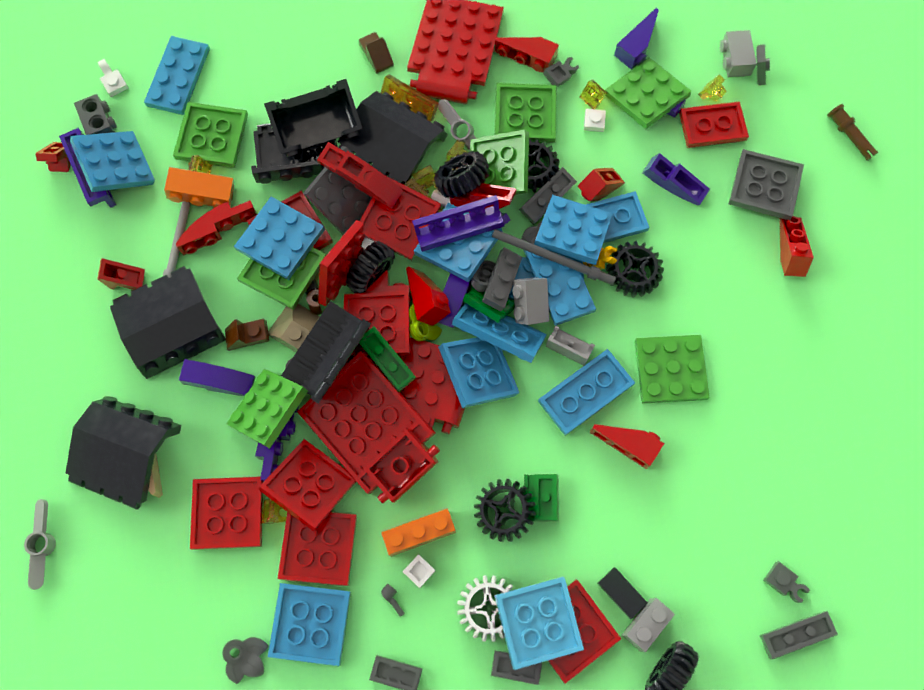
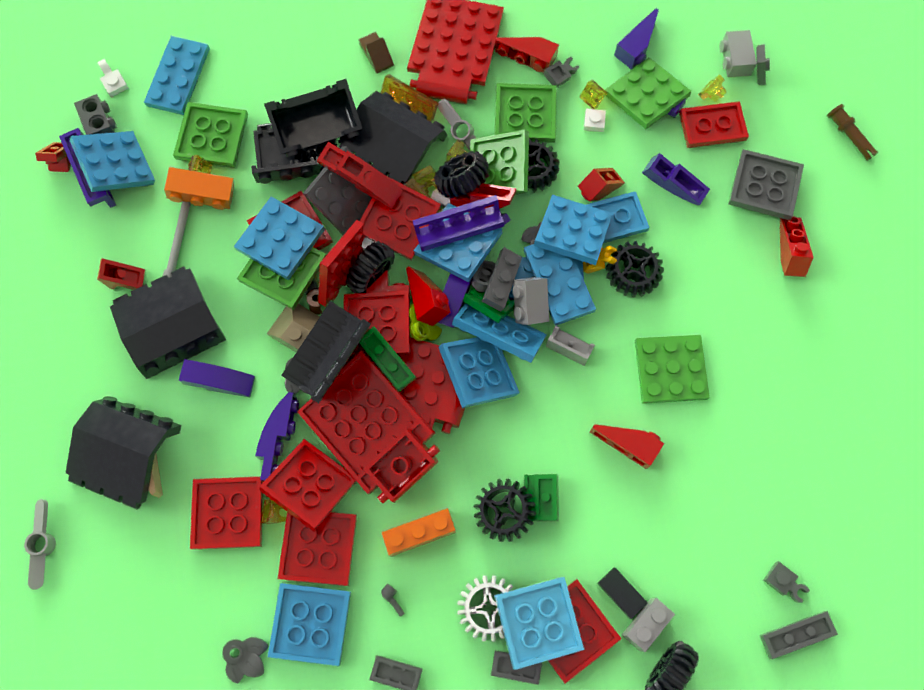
(207, 228): red slope -> none
(246, 334): reddish brown slope -> none
(267, 408): bright green plate -> none
(419, 571): white plate -> none
(538, 203): dark grey plate -> none
(586, 392): dark azure plate -> none
(591, 272): dark grey bar -> none

